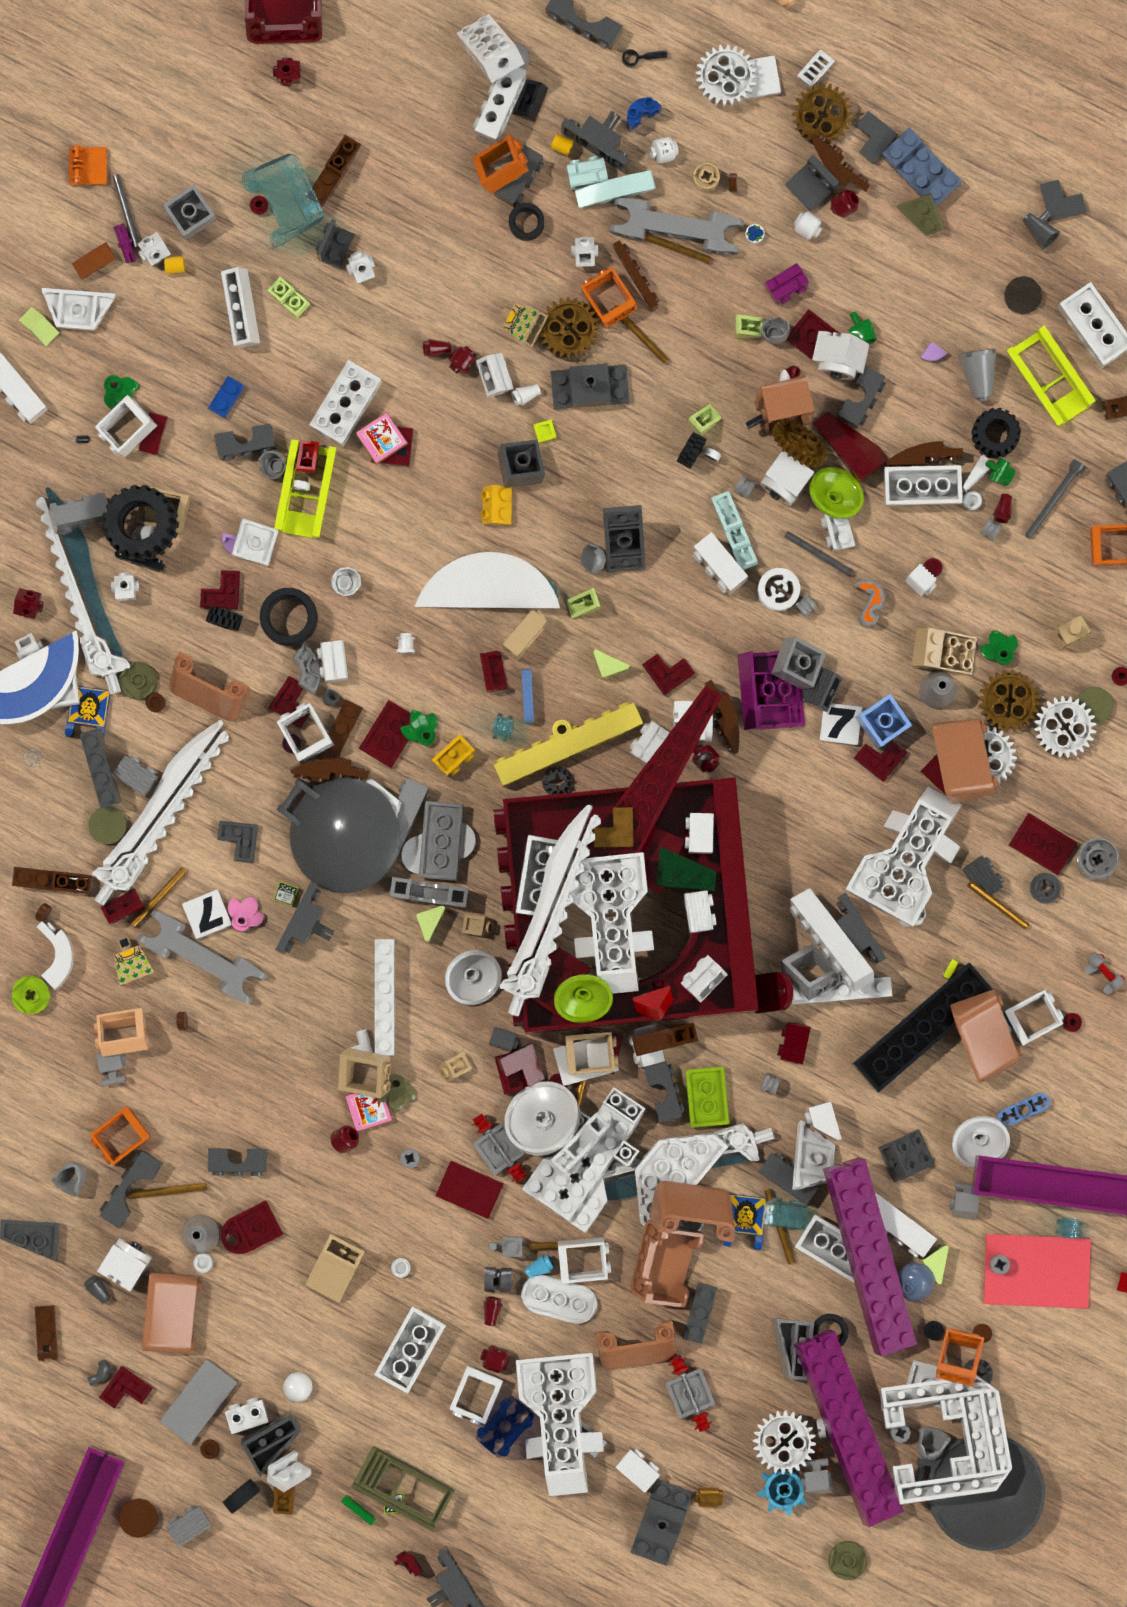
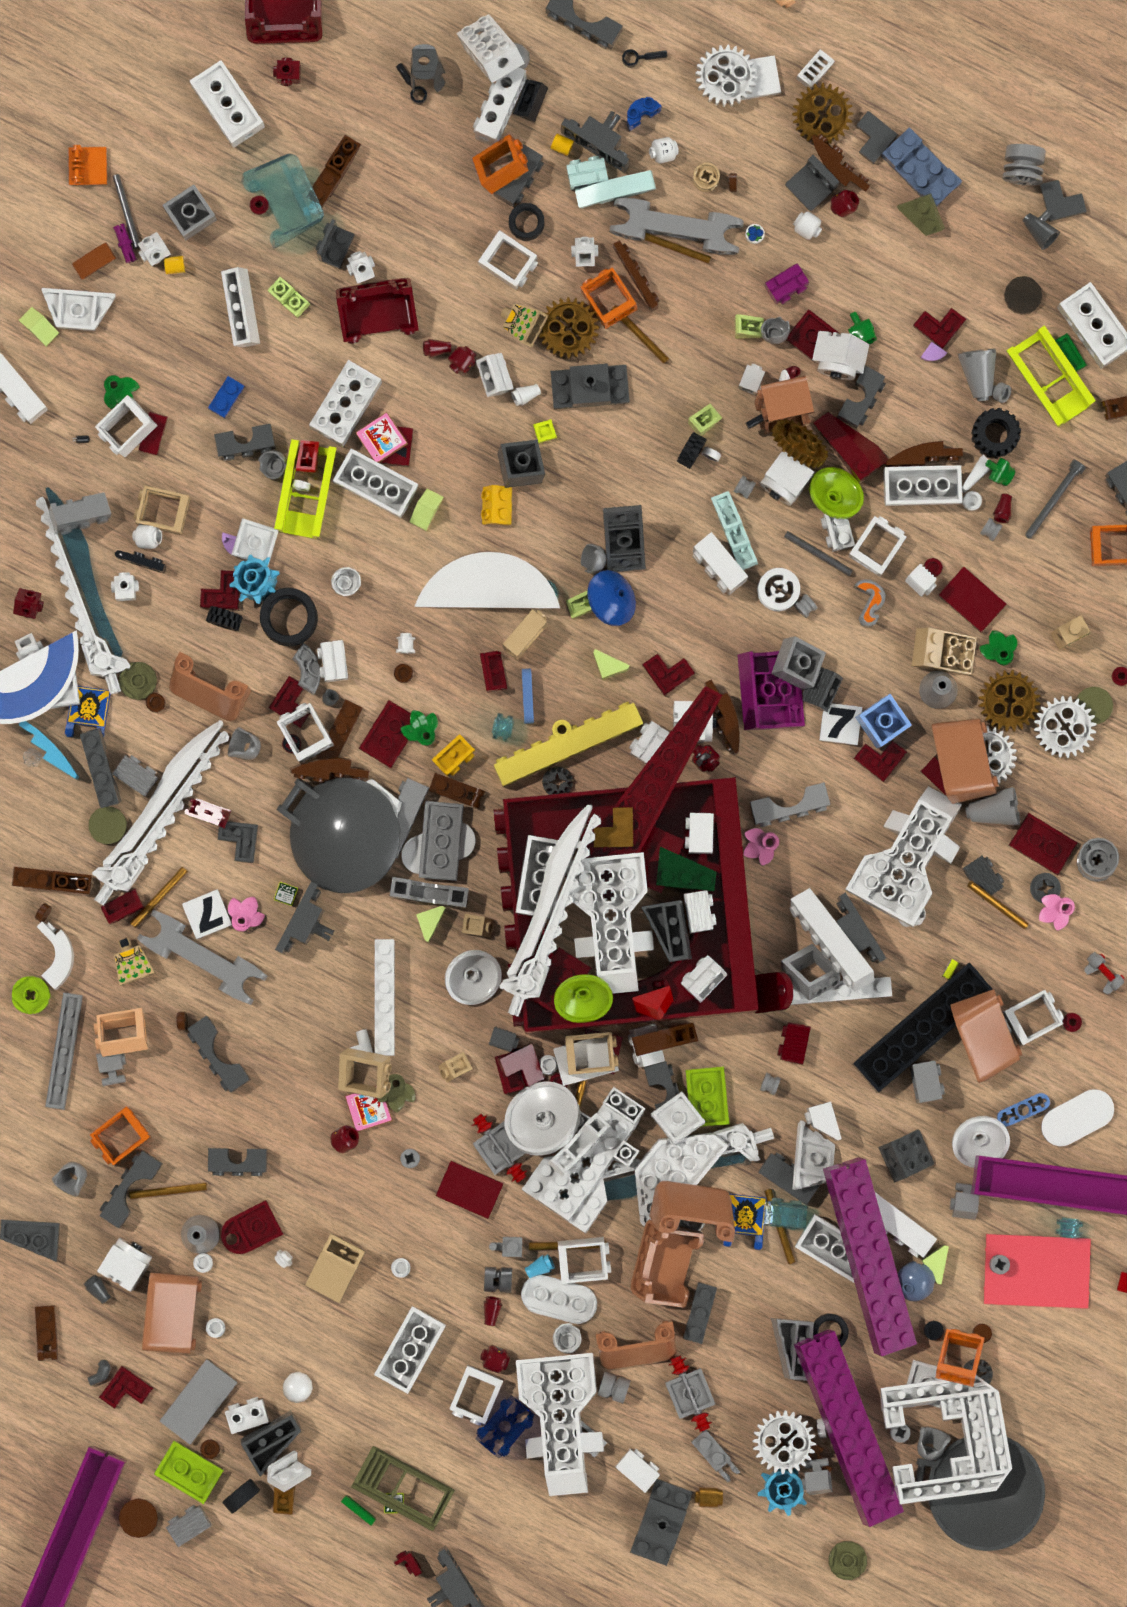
(53, 754): none -> medium azure slope
(64, 1051): none -> light grey tile
(123, 505): black tyre -> none
(188, 1472): none -> lime plate
(204, 1034): none -> dark grey arch
(208, 812): none -> hinge
(215, 1327): none -> white plate
(230, 91): none -> white brick
(238, 742): none -> light grey hair
(254, 579): none -> medium azure brick
(283, 1258): none -> white plate
(375, 483): none -> white brick
(376, 308): none -> dark red windscreen
(403, 673): none -> reddish brown tile
(404, 73): none -> black piece
(426, 509): none -> yellowish green slope
(432, 70): none -> dark grey piece
(455, 790): none -> reddish brown plate
(491, 251): none -> white window
(548, 1064): none -> white plate
(567, 1338): none -> white hair
(611, 598): none -> blue dish
(613, 1387): none -> light grey wheel
(671, 929): none -> dark grey wedge
(677, 1118): none -> white tile
(714, 1453): none -> light grey hinge
(751, 379): none -> white brick
(758, 846): none -> bright pink plate
(766, 810): none -> light grey arch
(866, 561): none -> white window
(926, 1081): none -> light grey brick
(939, 332): none -> dark red tile
(972, 599): none -> dark red tile
(995, 808): none -> light grey cone
(1001, 392): none -> light grey tile
(1024, 164): none -> light grey wheel
(1053, 910): none -> bright pink plate
(1071, 352): none -> green tile
(1077, 1117): none -> white tile

